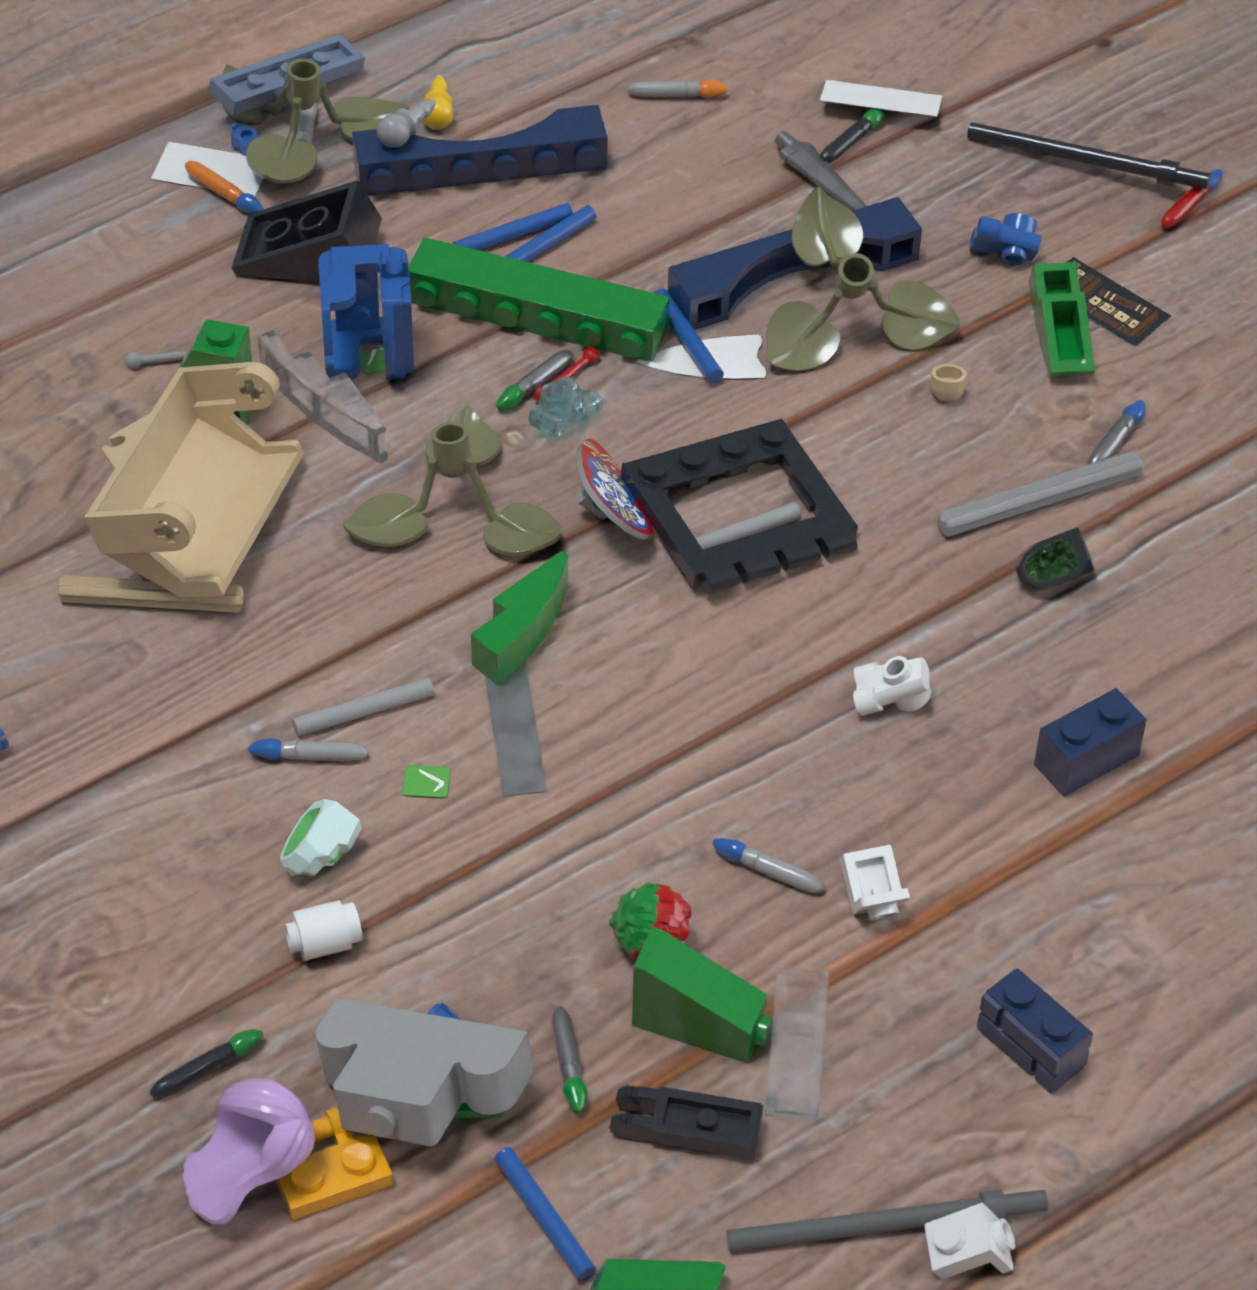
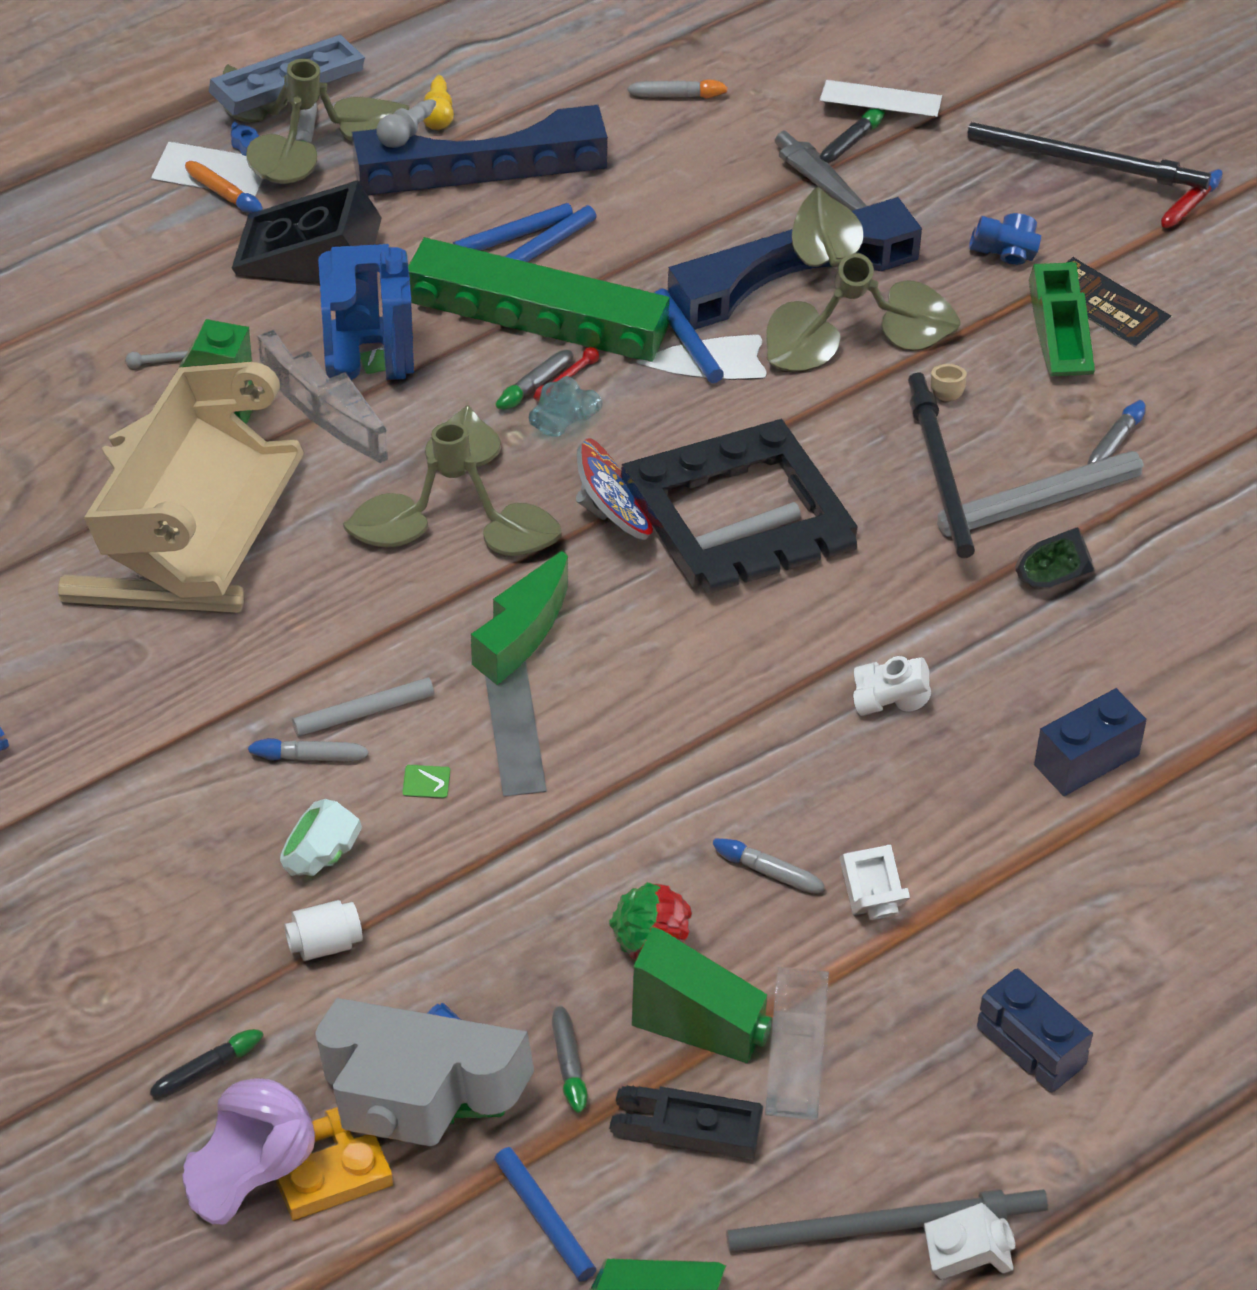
(925, 411): none -> black bar

